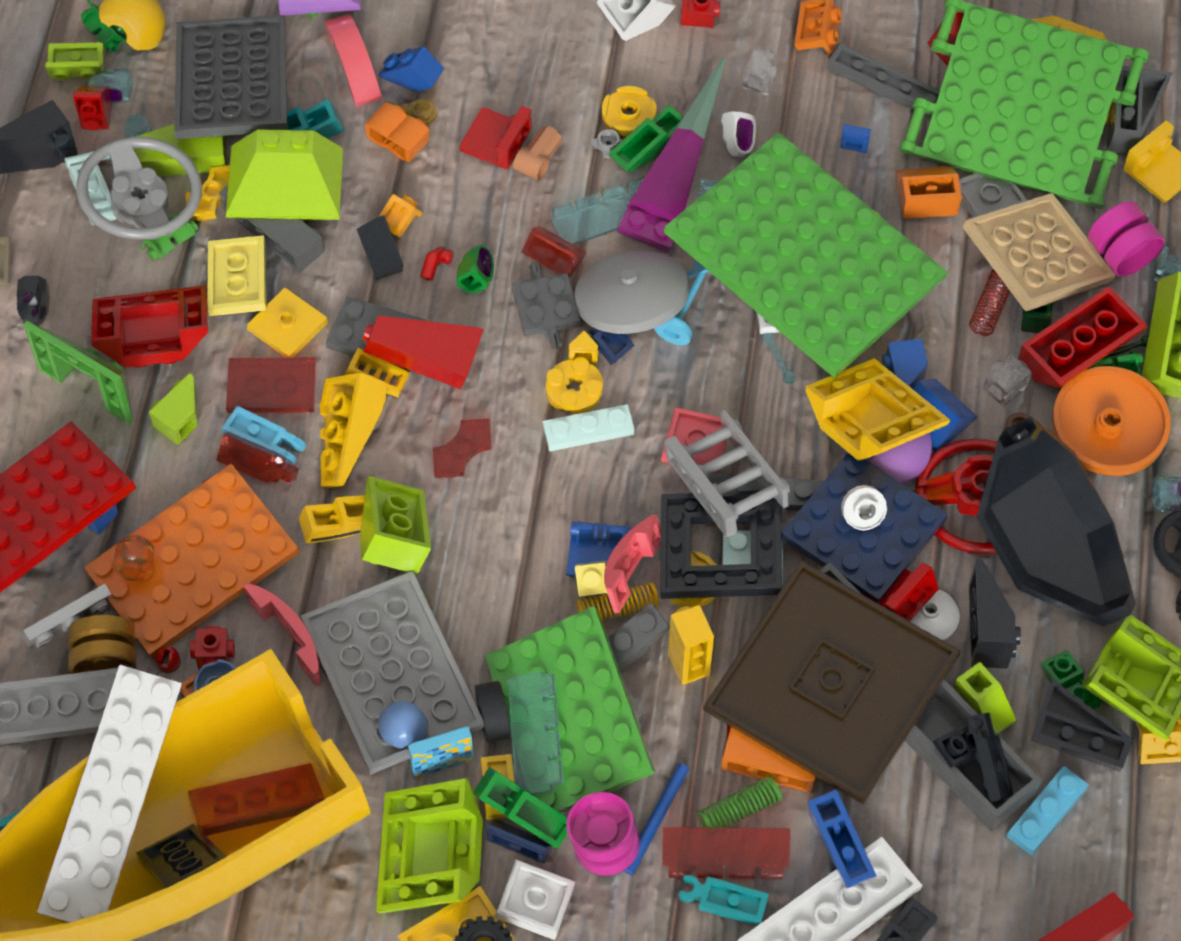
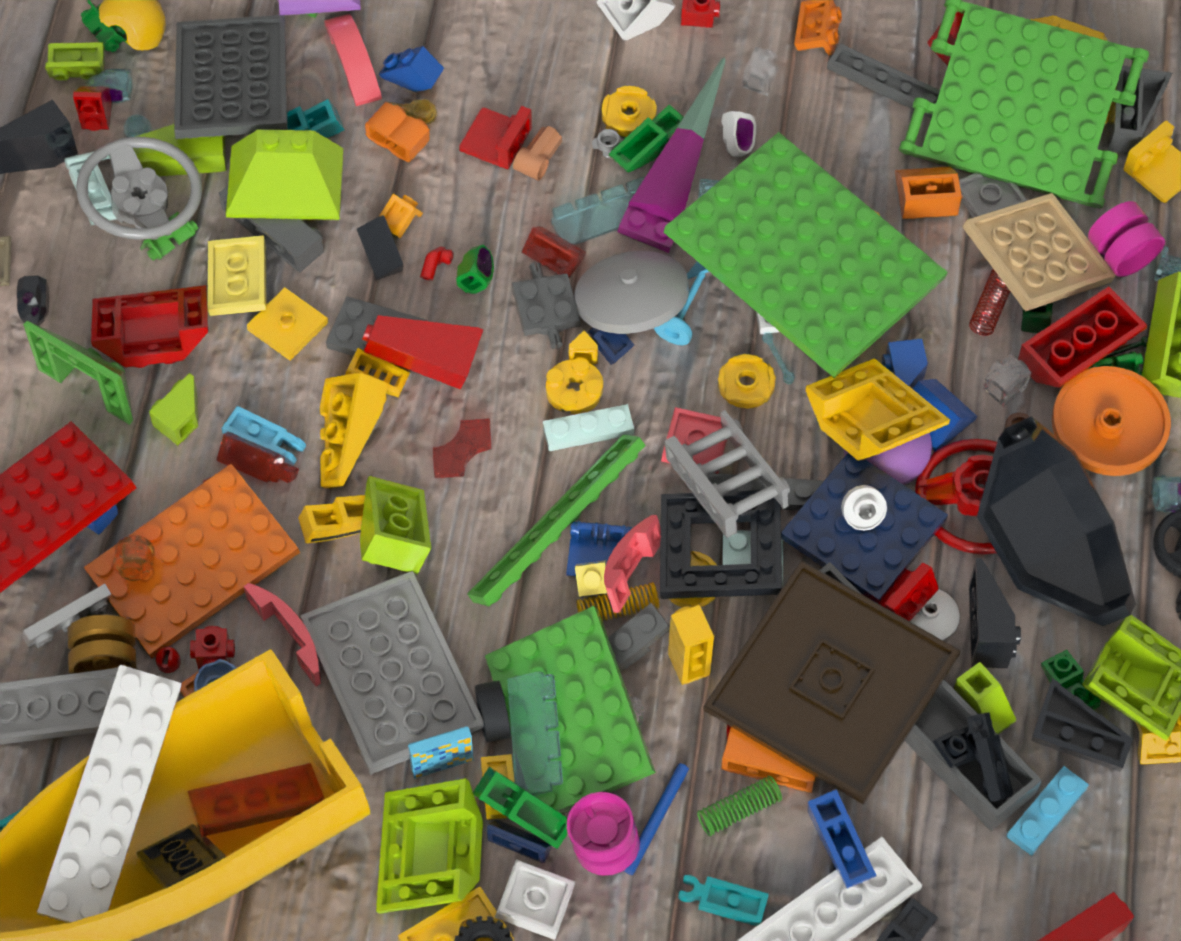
(210, 199): yellow tile -> none
(271, 384): clear red tile -> none
(402, 724): medium blue hair -> none
(556, 519): none -> bright green plate
(726, 846): clear red windscreen -> none
(746, 395): none -> yellow tile
(855, 138): blue tile -> none

